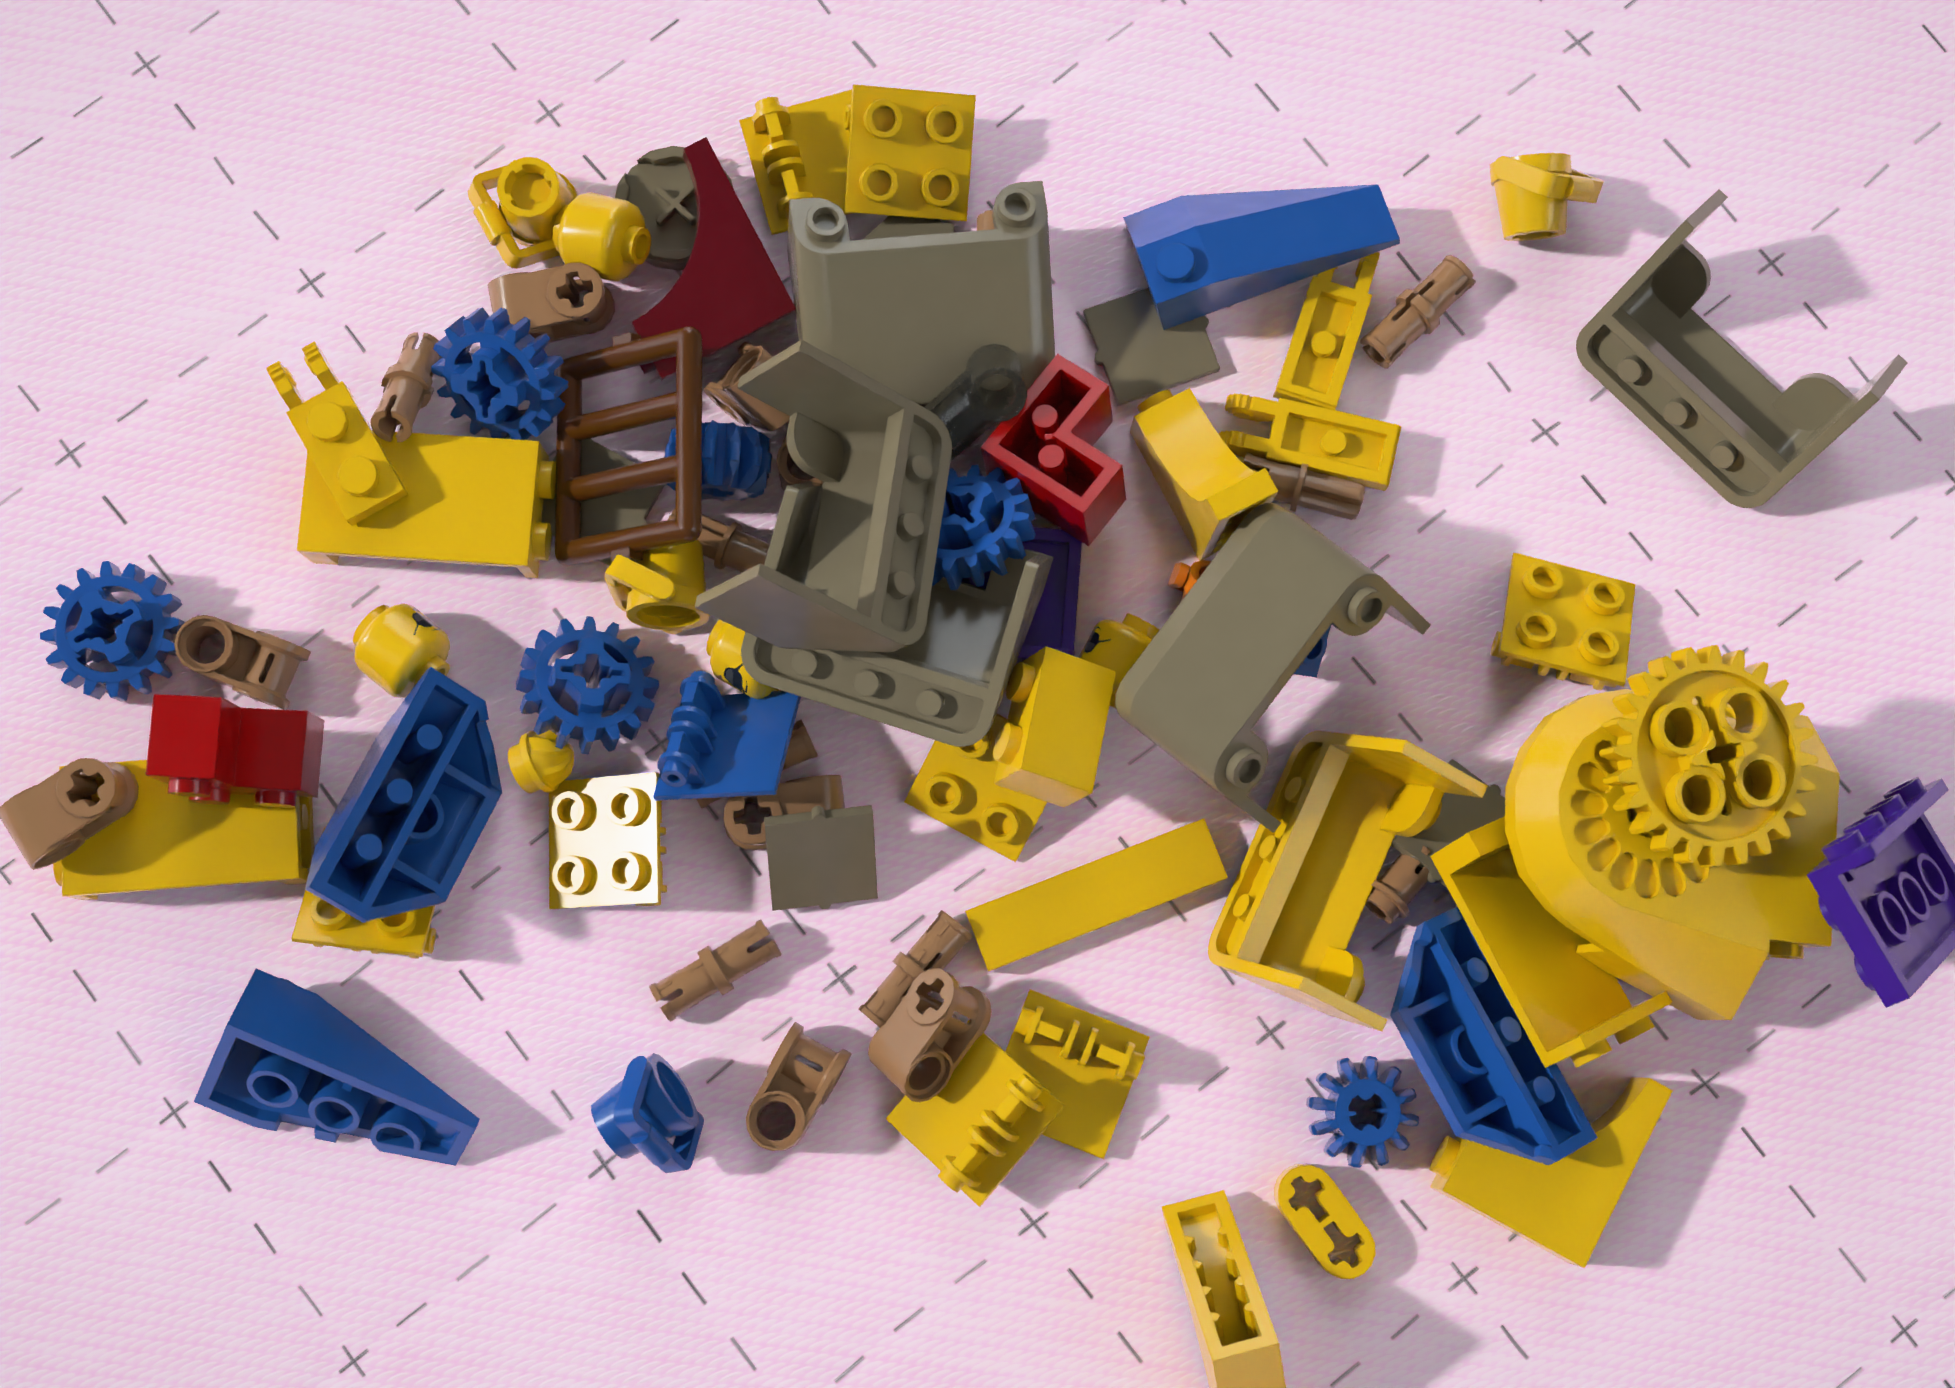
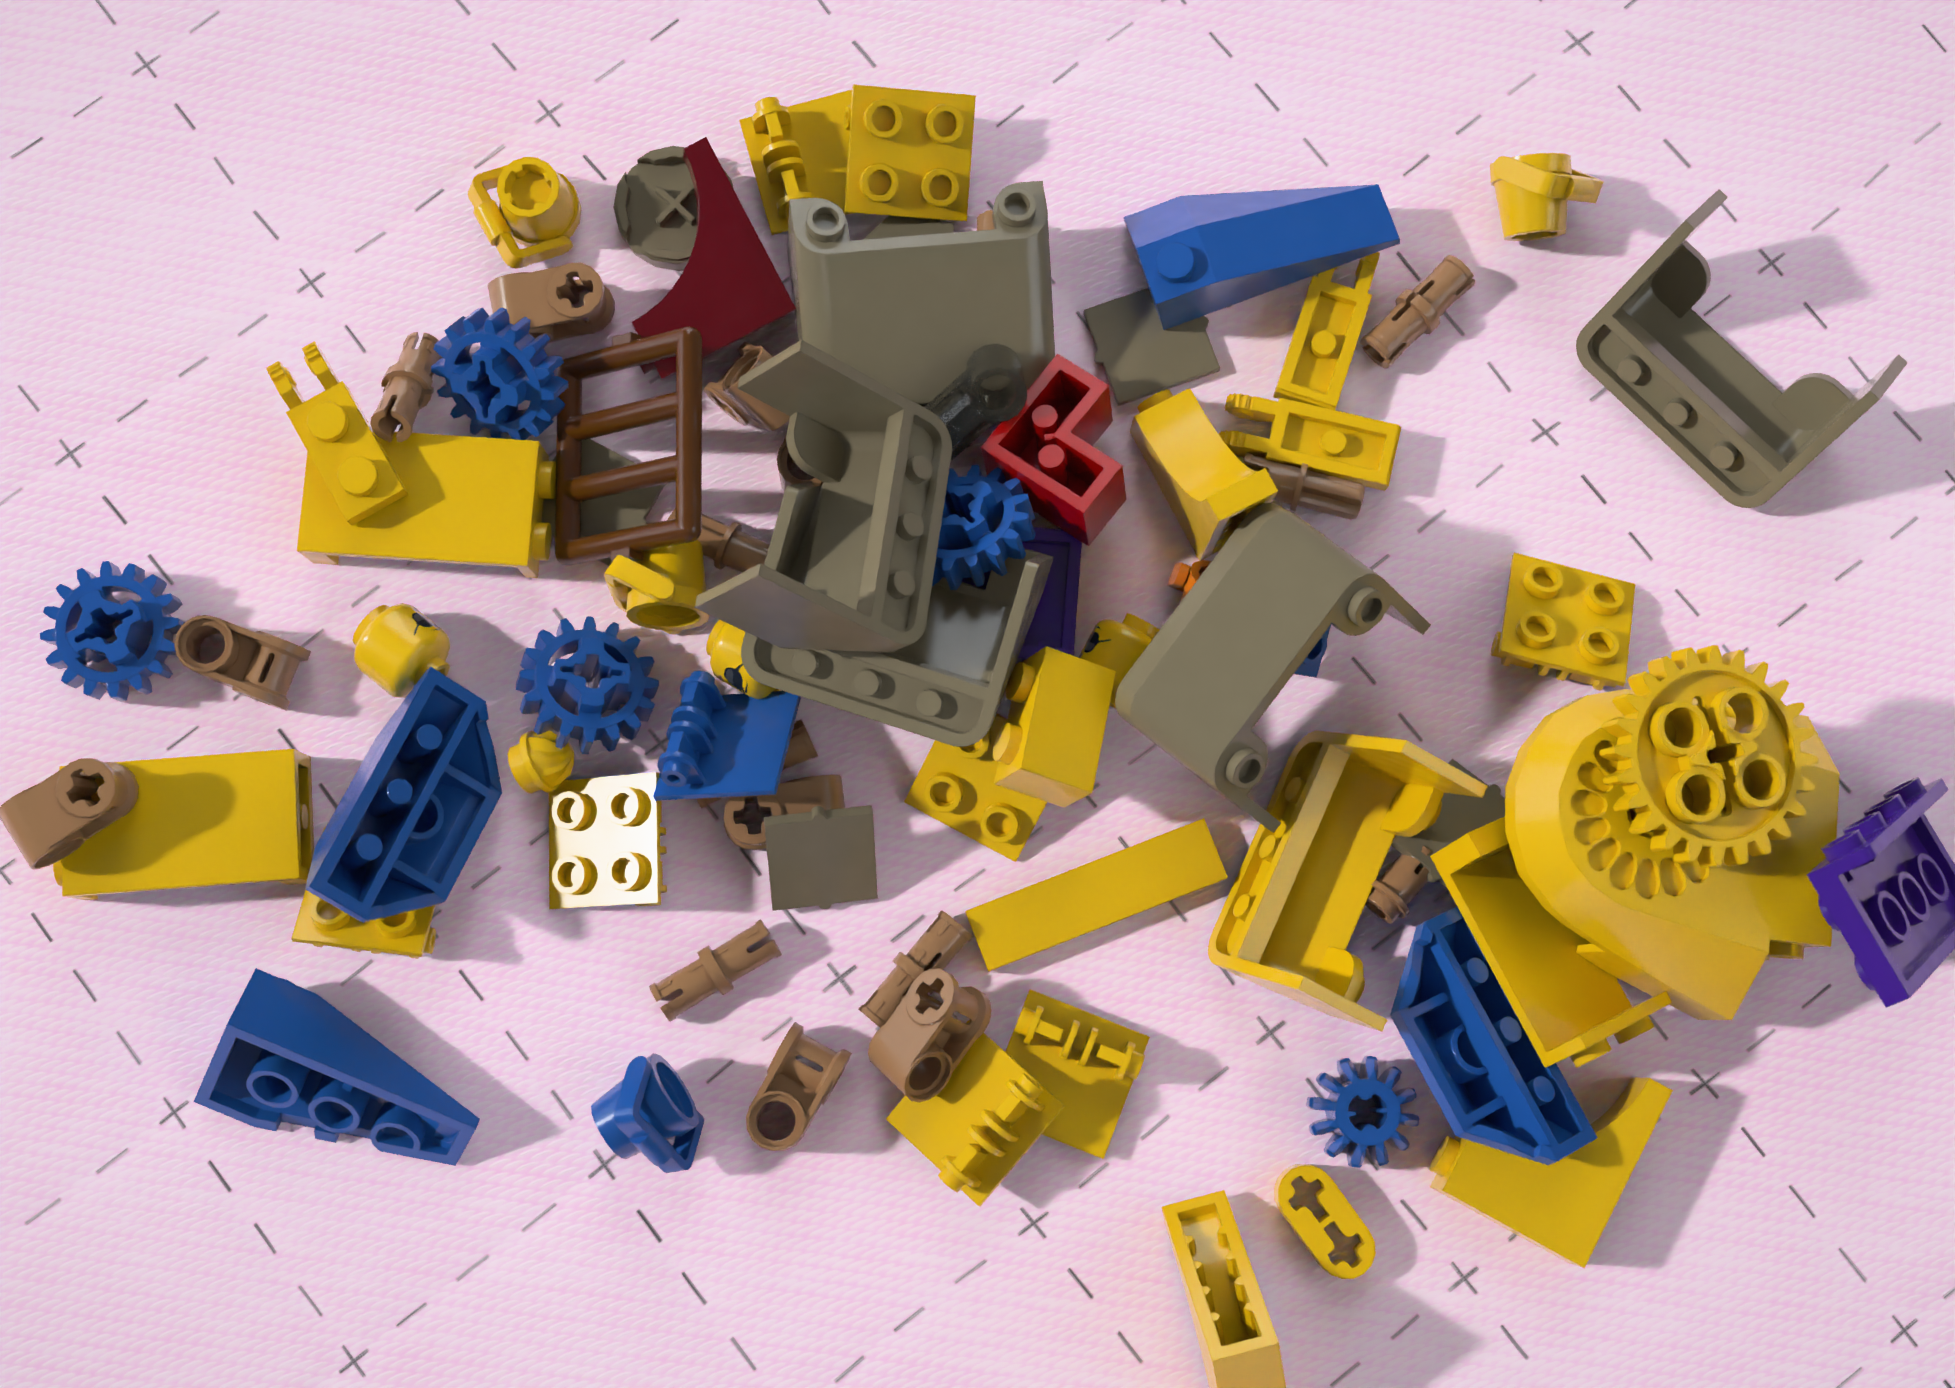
(219, 749): red brick -> none
(602, 234): yellow head -> none
(733, 461): blue gear -> none

